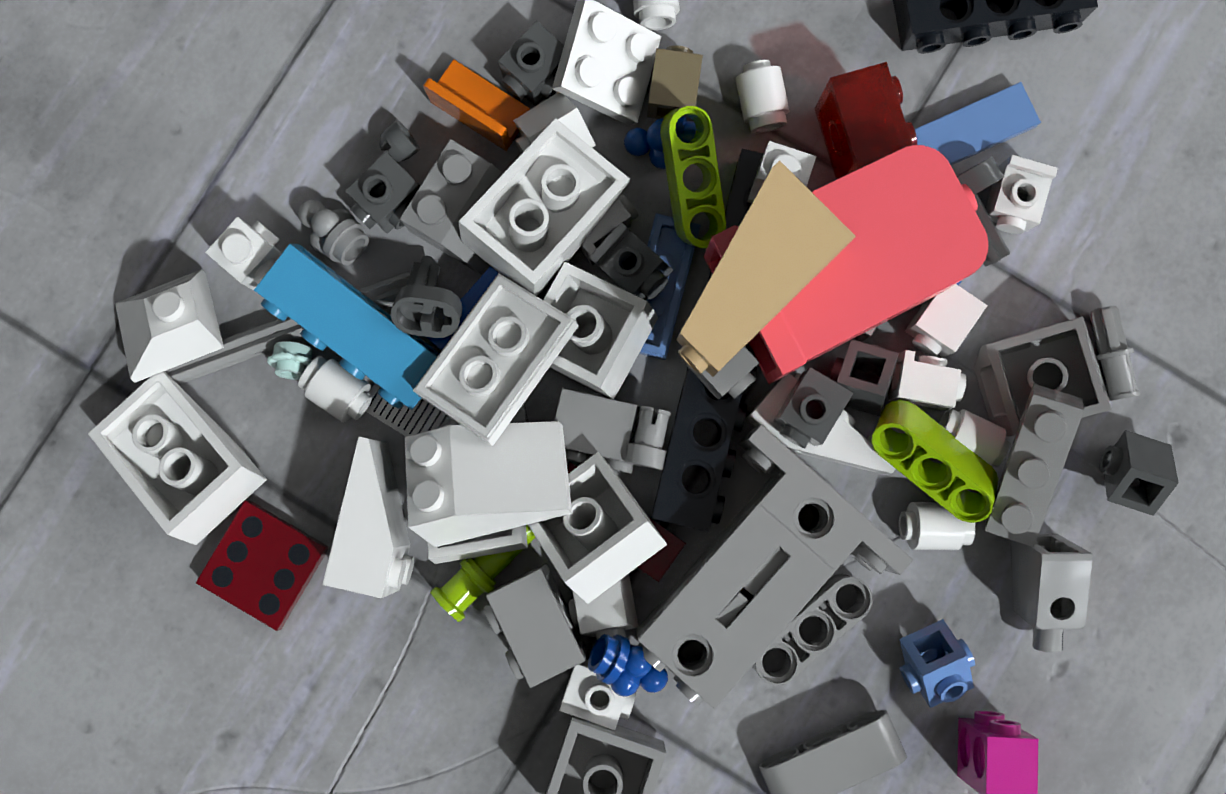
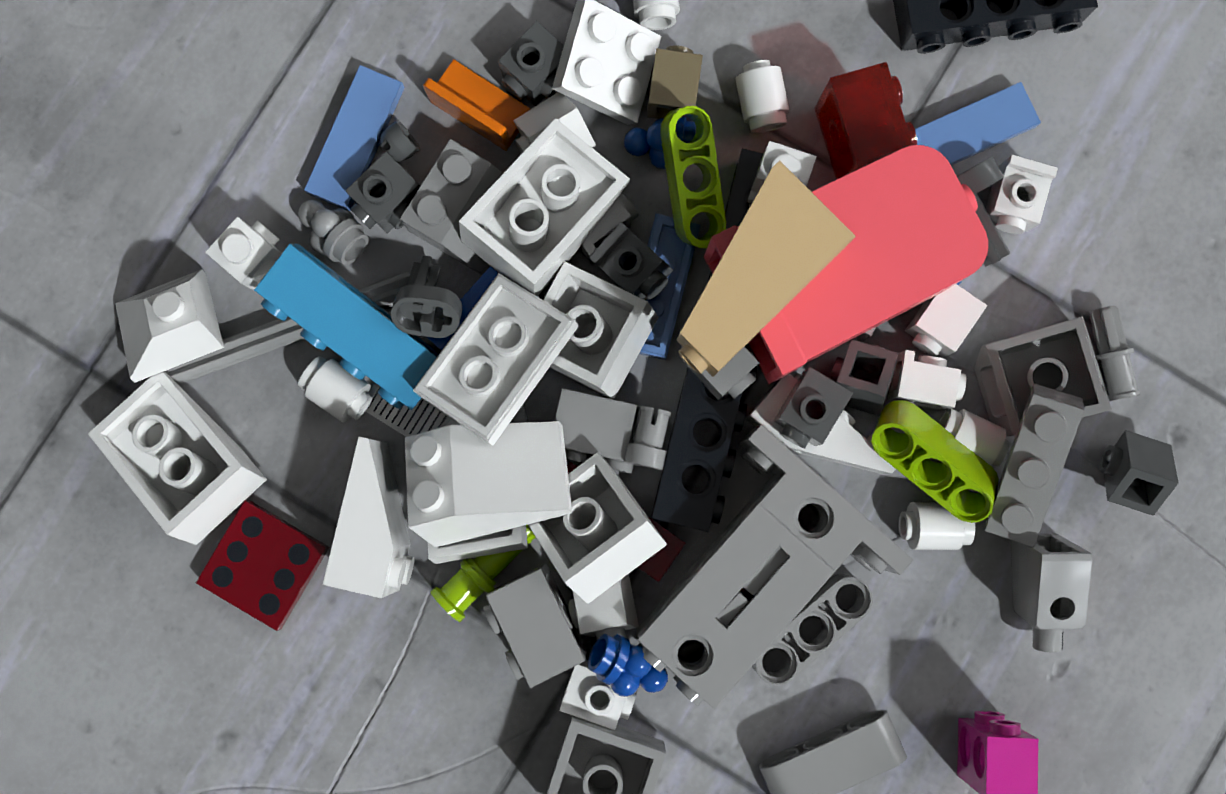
(290, 359): light aqua plate -> none
(354, 136): none -> medium blue tile
(936, 664): medium blue brick -> none

